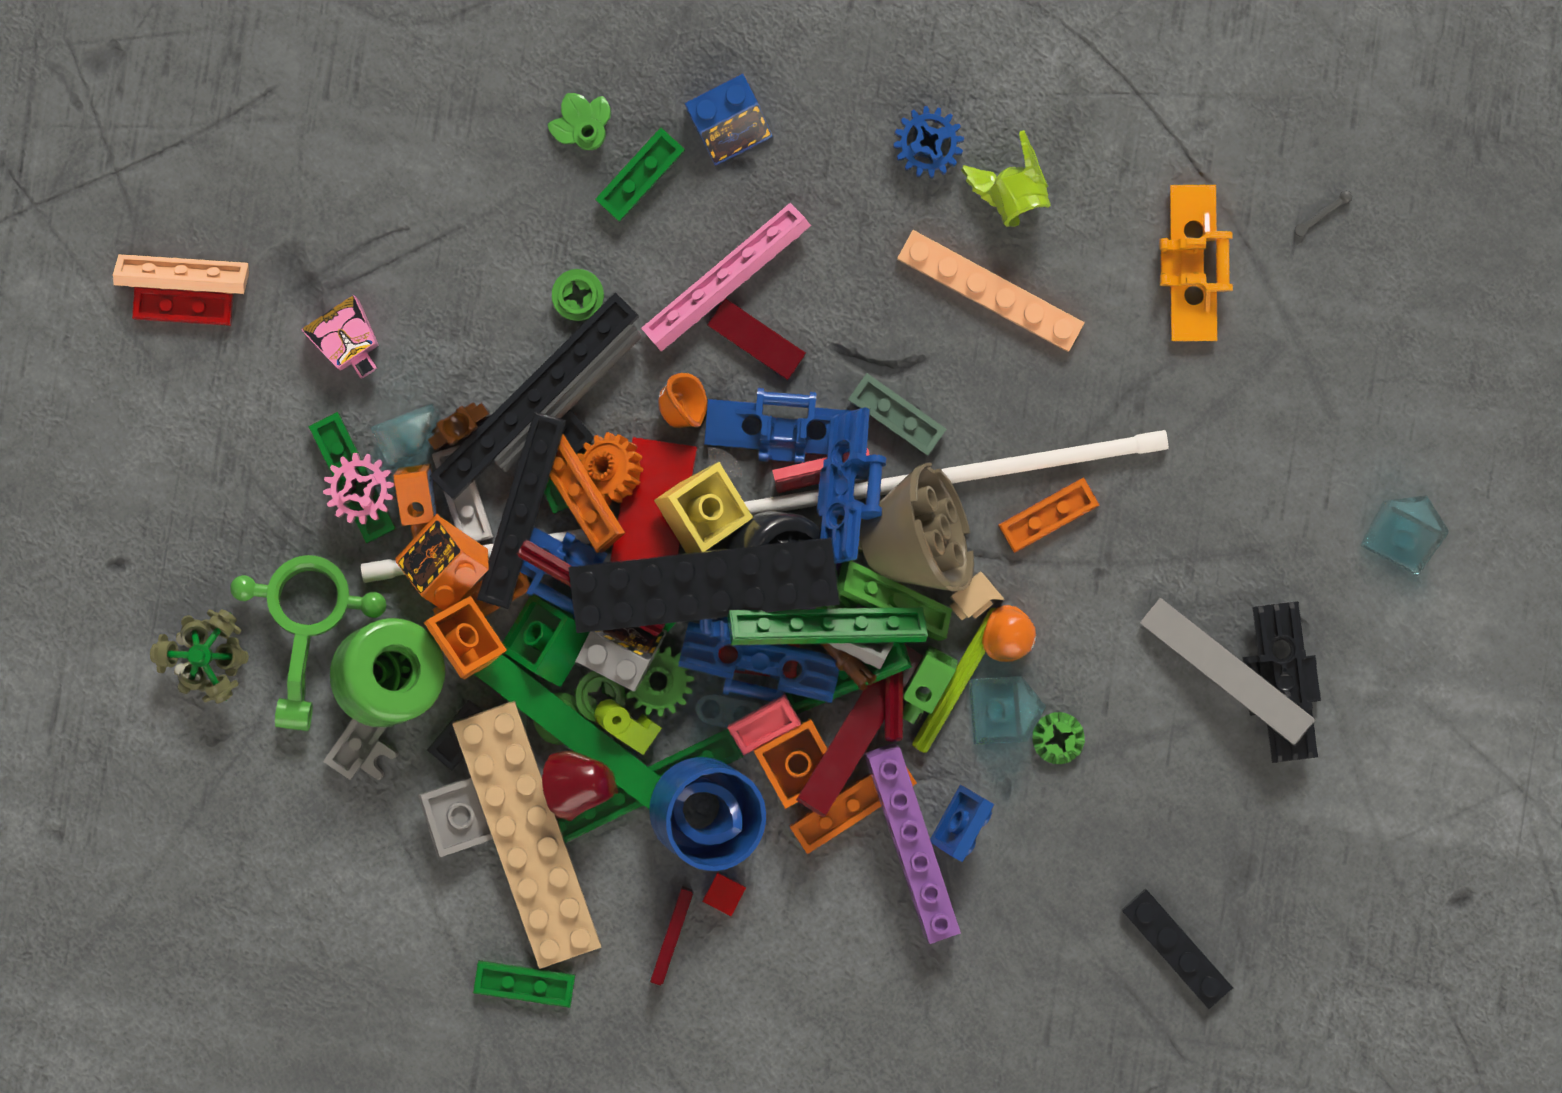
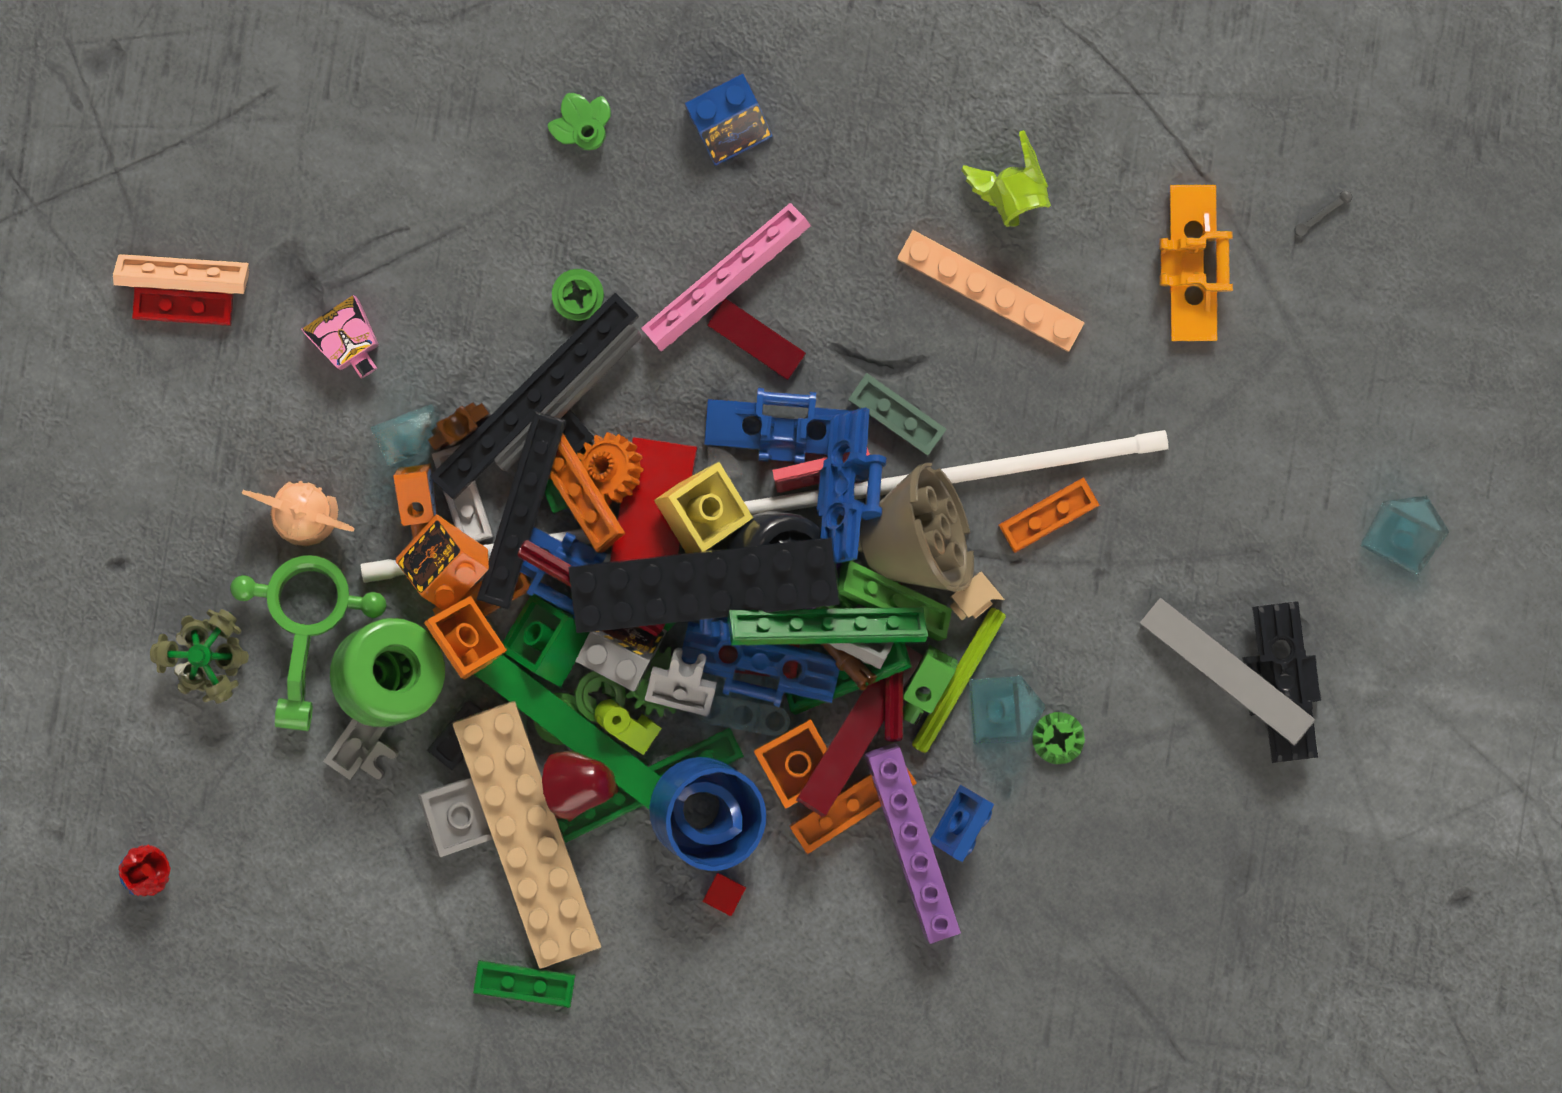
(144, 871): none -> red piece
(302, 513): none -> light nougat helmet
(335, 443): green plate -> none
(366, 501): bright pink gear -> none
(640, 174): green plate -> none
(672, 936): dark red tile -> none
(682, 686): none -> light grey plate
(683, 401): orange helmet -> none
(764, 725): coral tile -> none
(941, 135): blue gear -> none
(1008, 634): orange helmet -> none
(1177, 948): black plate -> none

